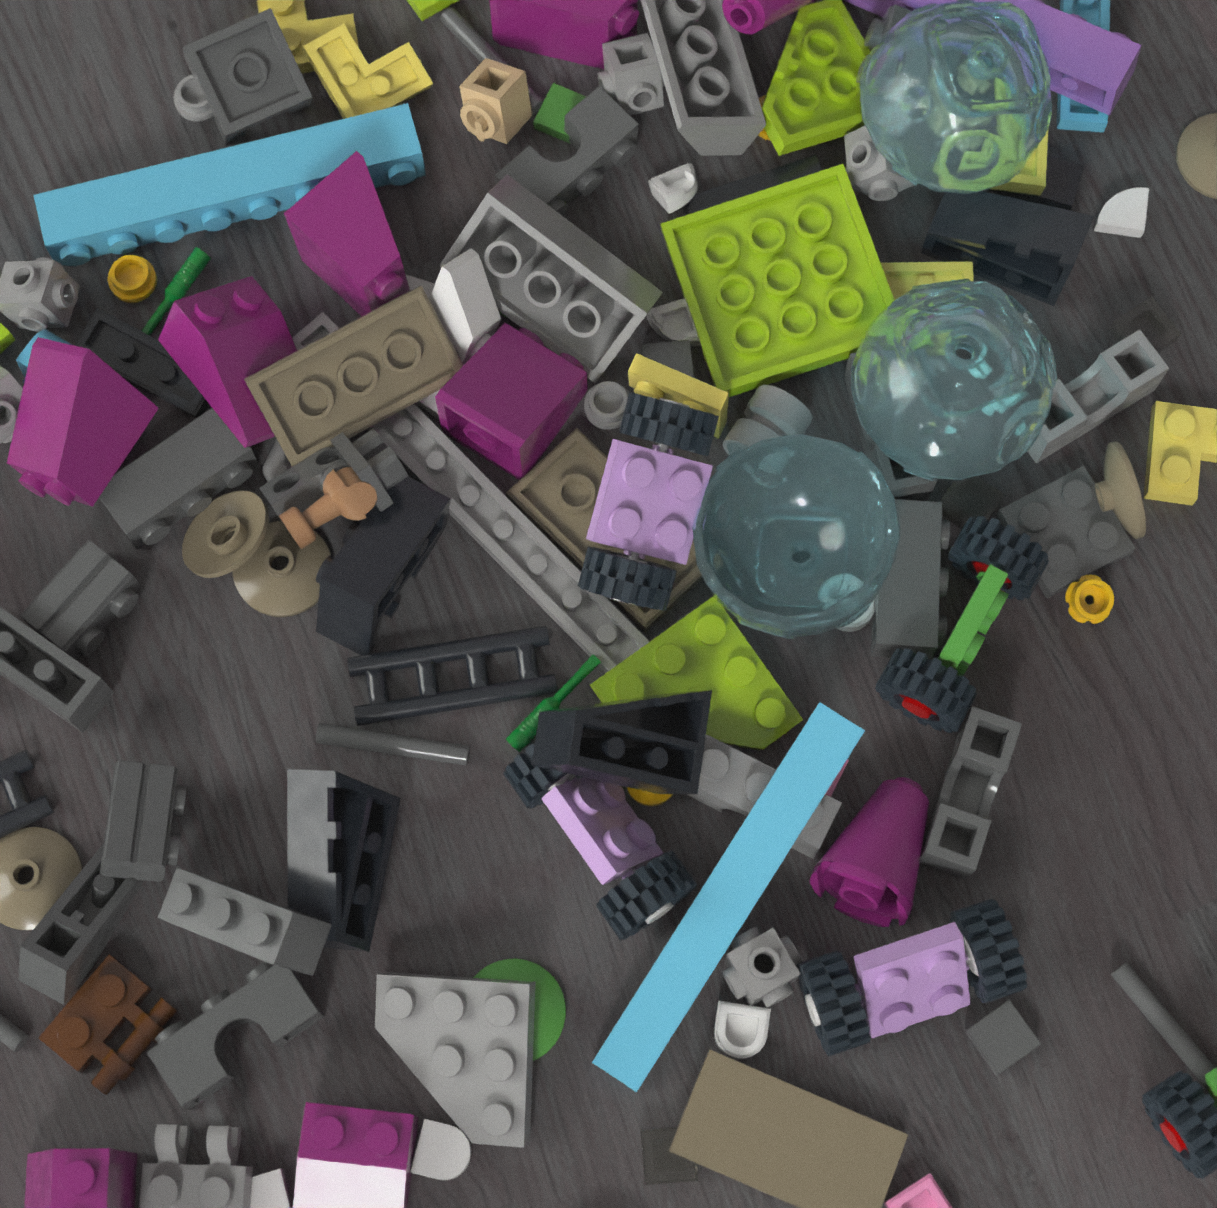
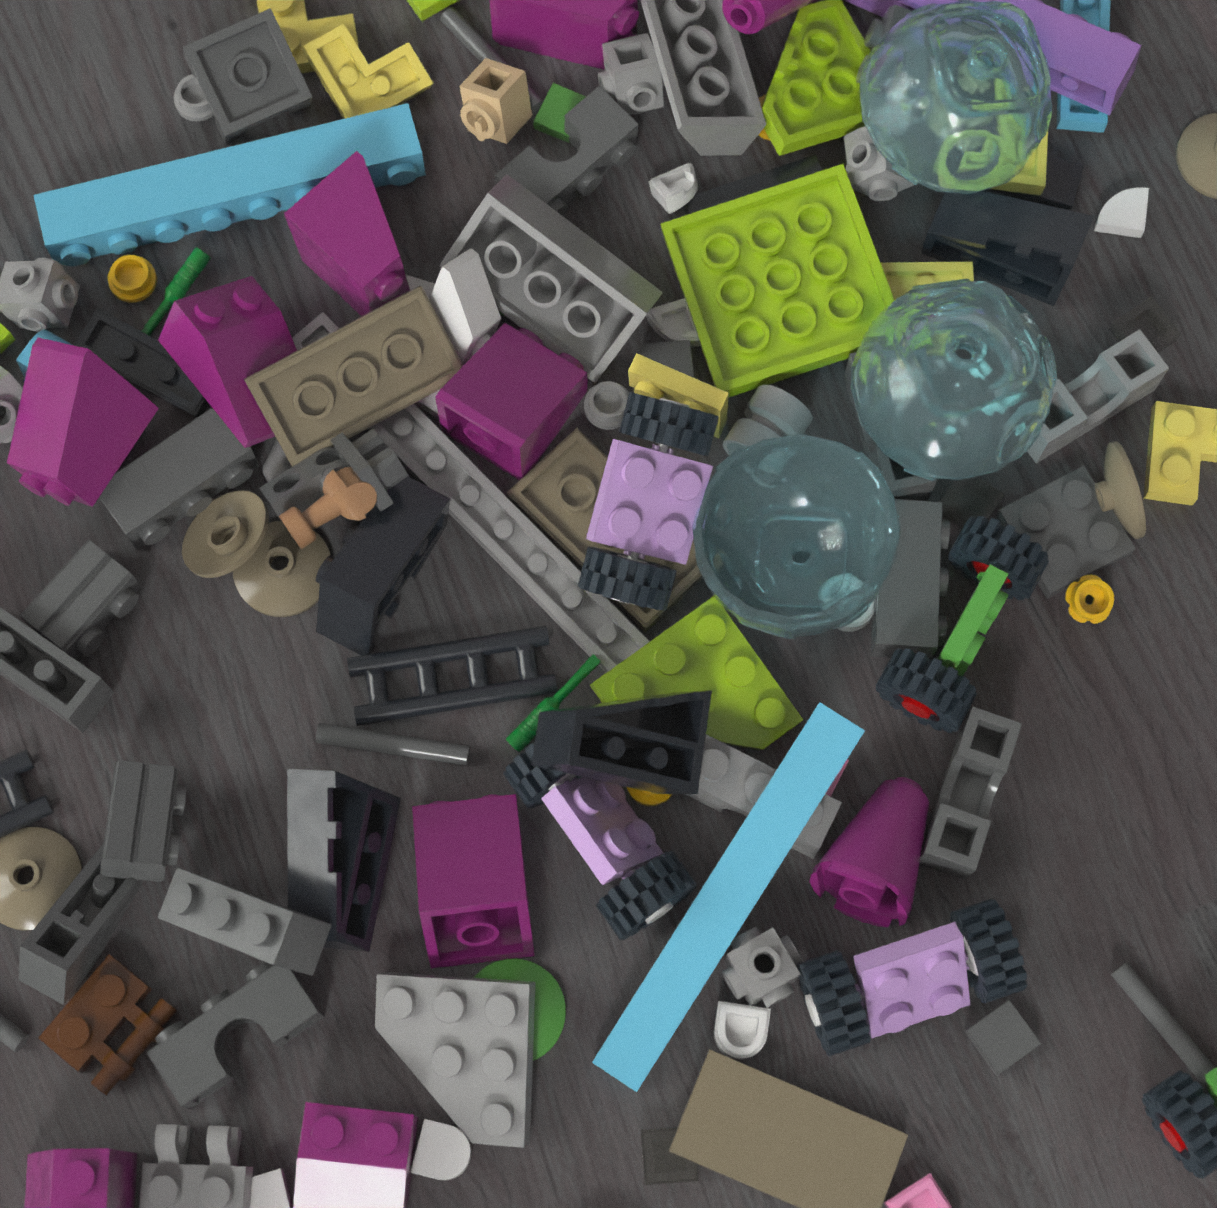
(472, 881): none -> magenta slope

